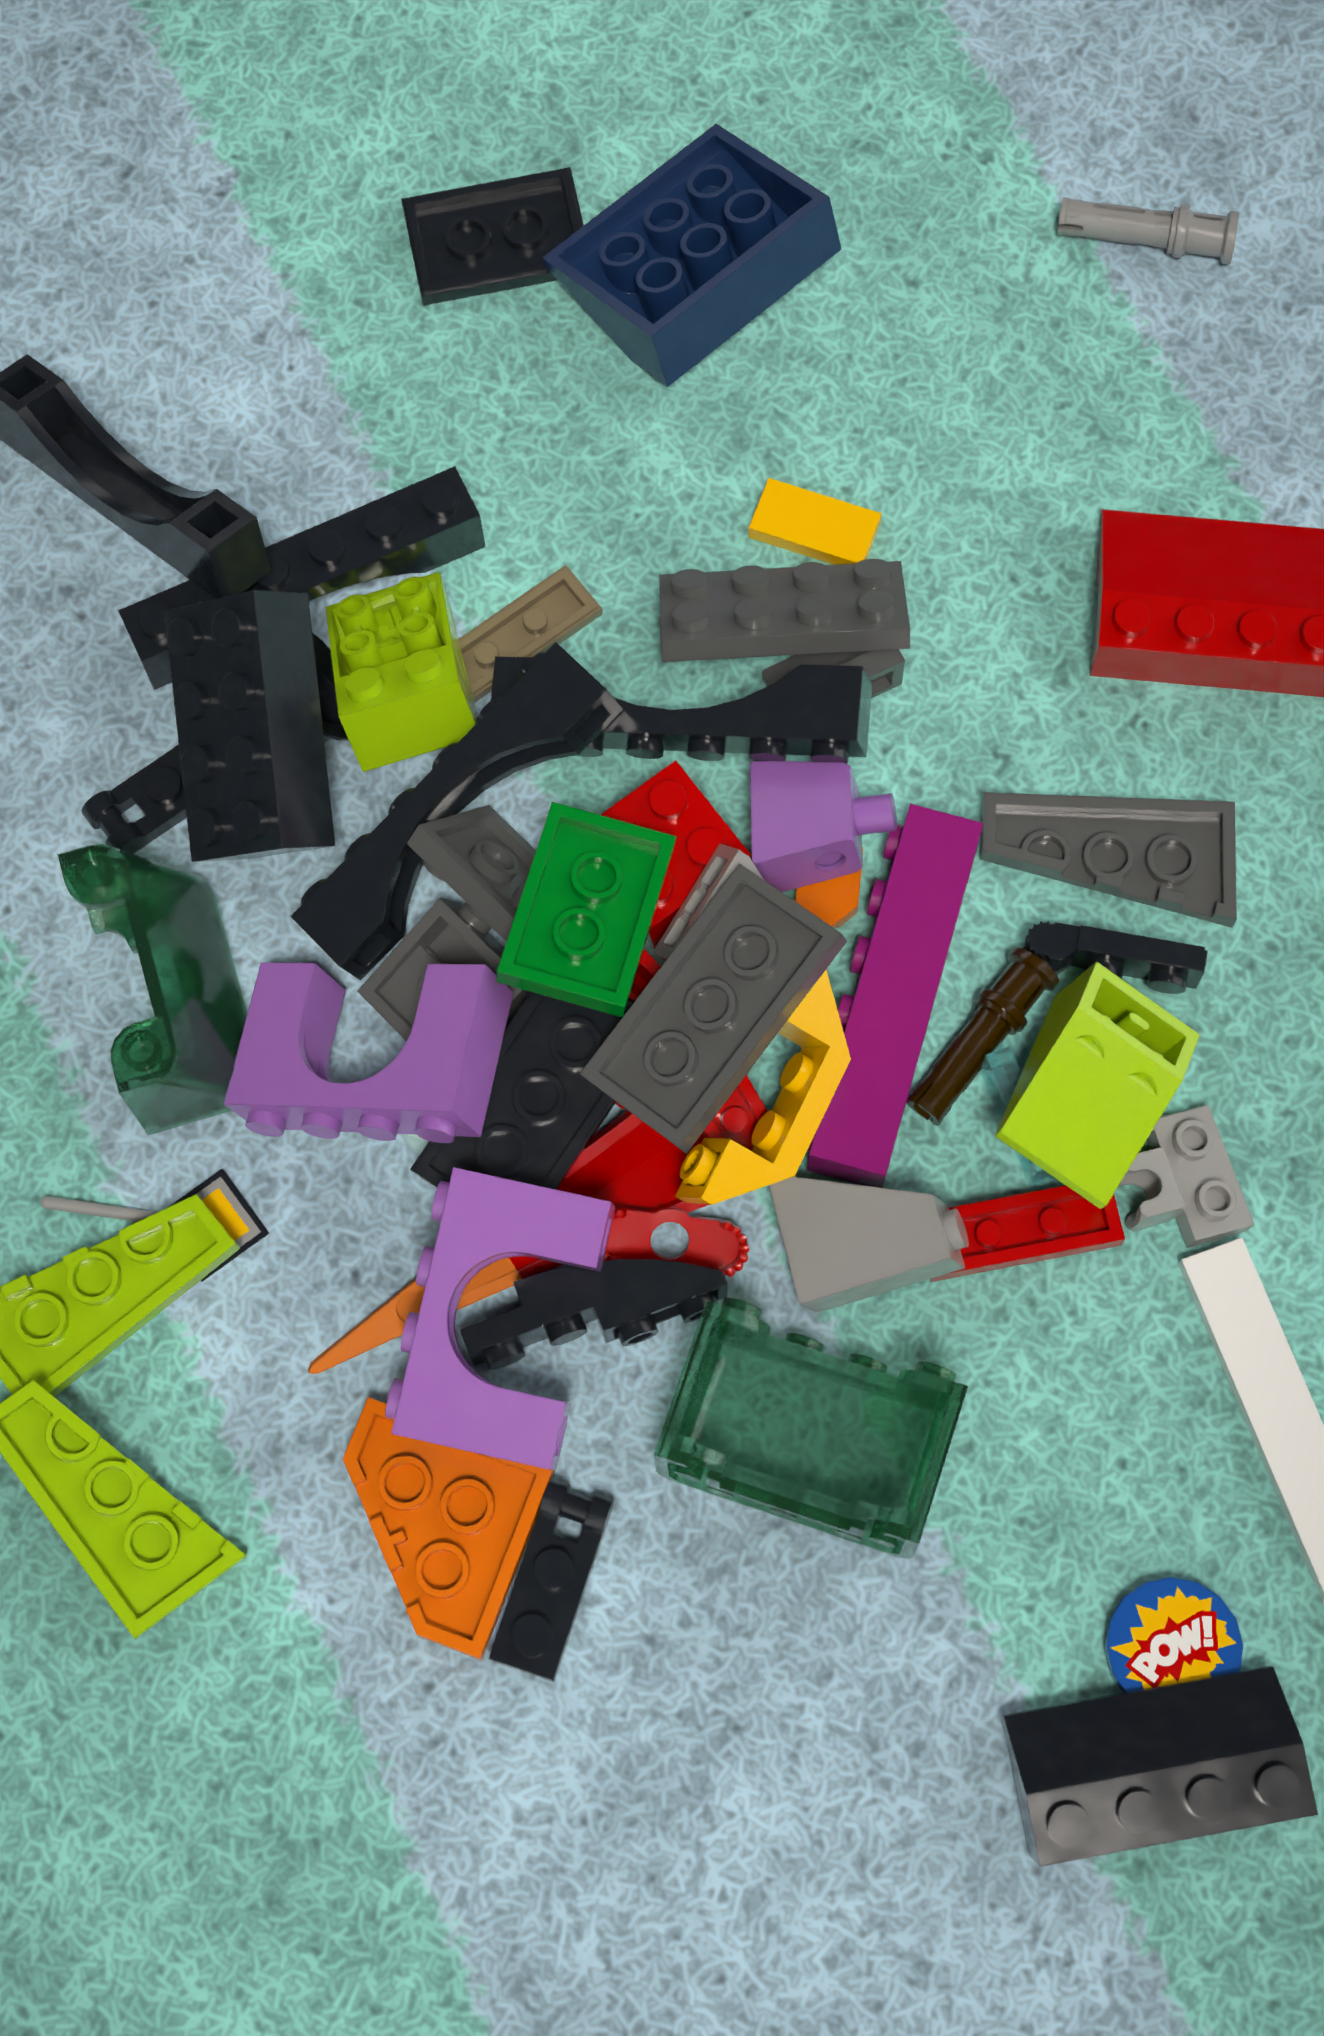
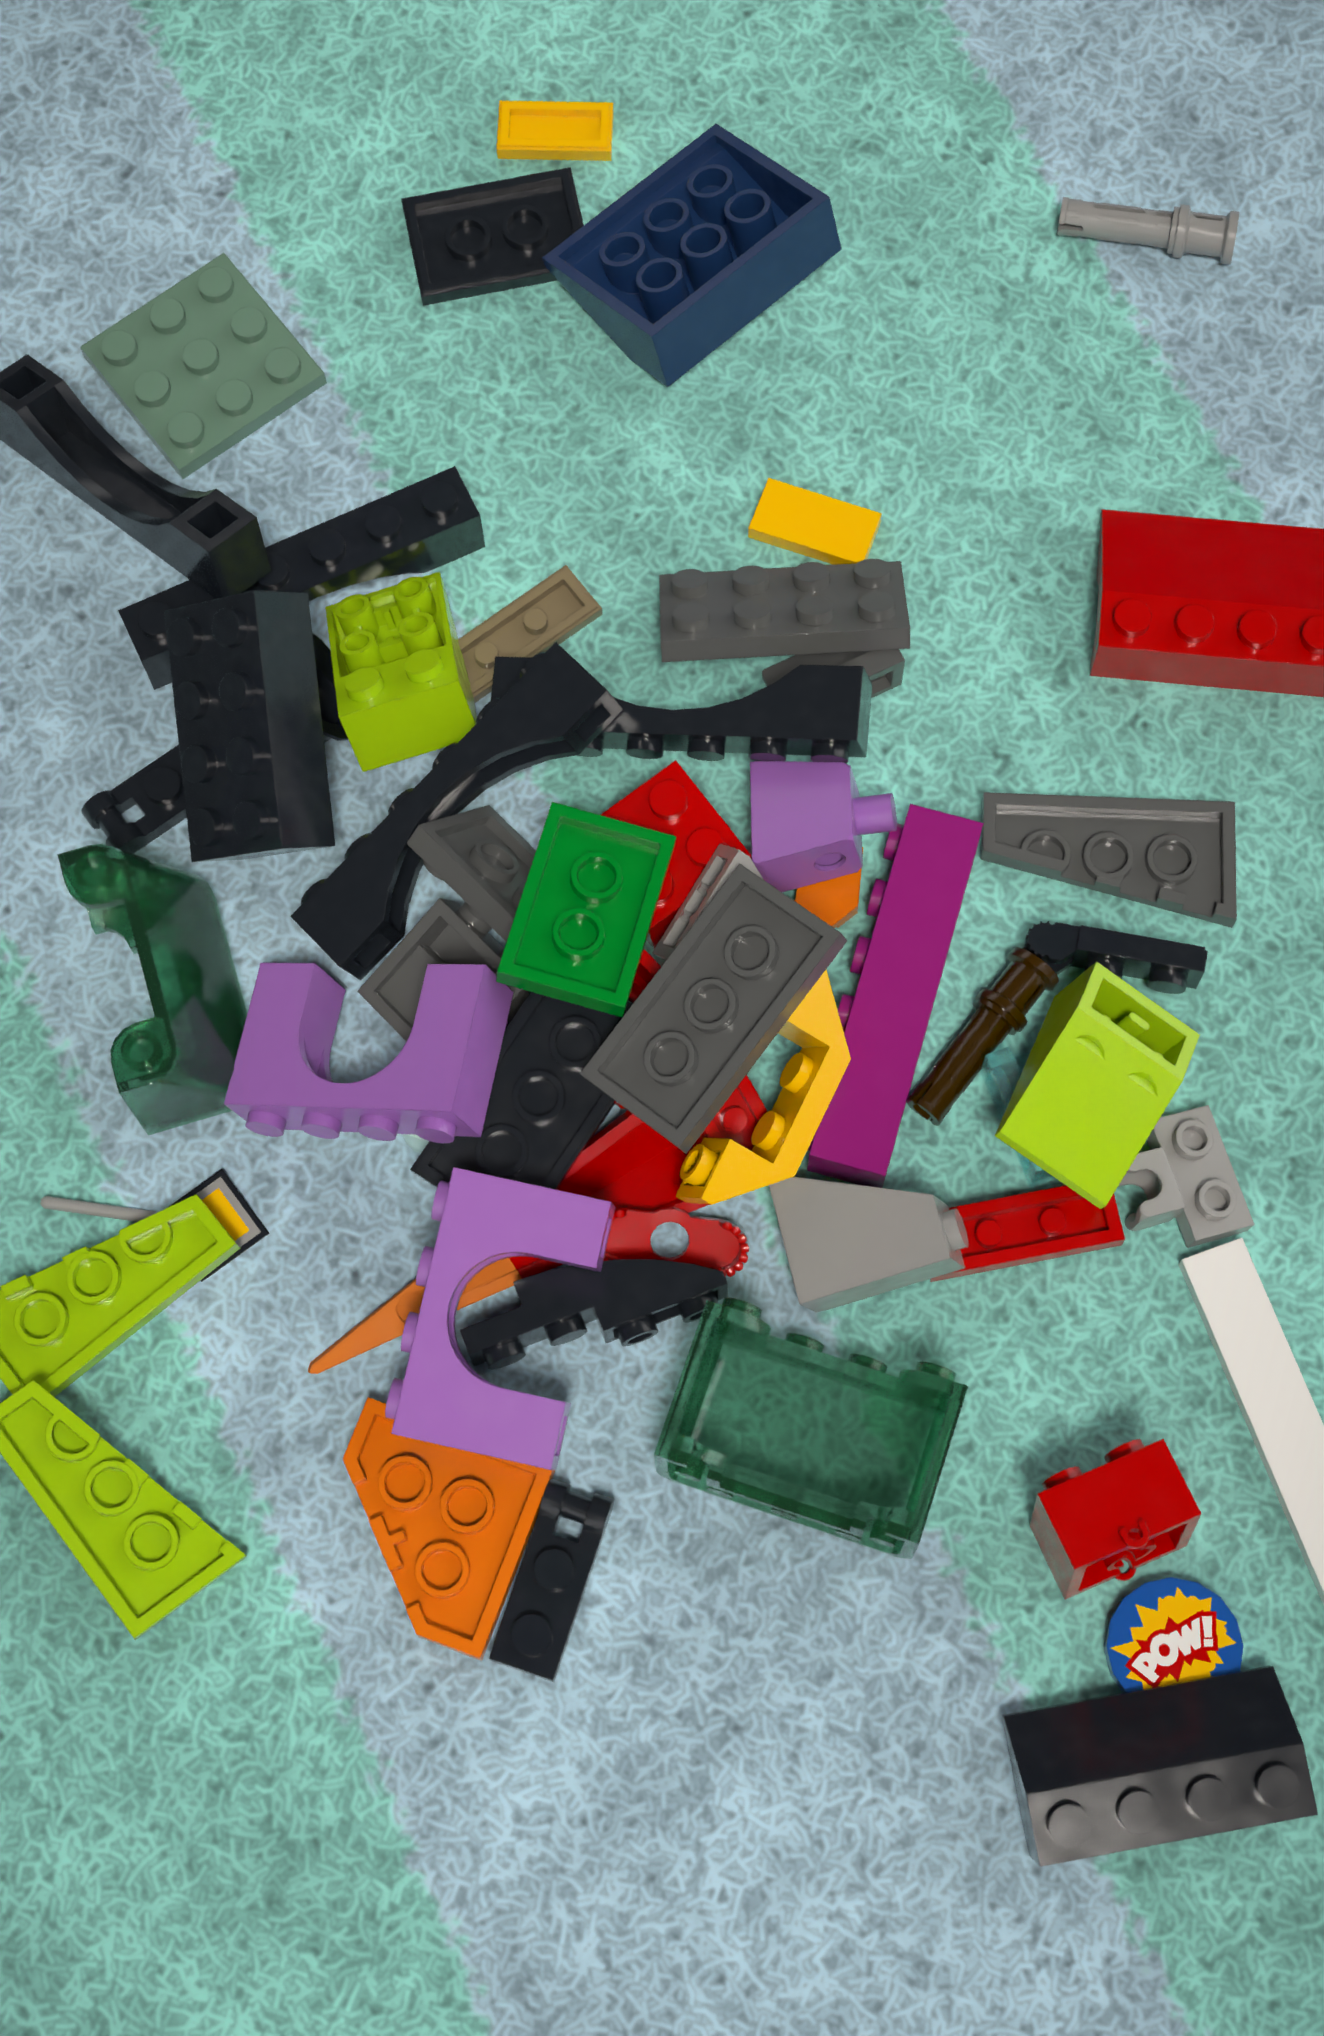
(203, 365): none -> sand green plate
(555, 130): none -> yellow tile
(1117, 1512): none -> red brick

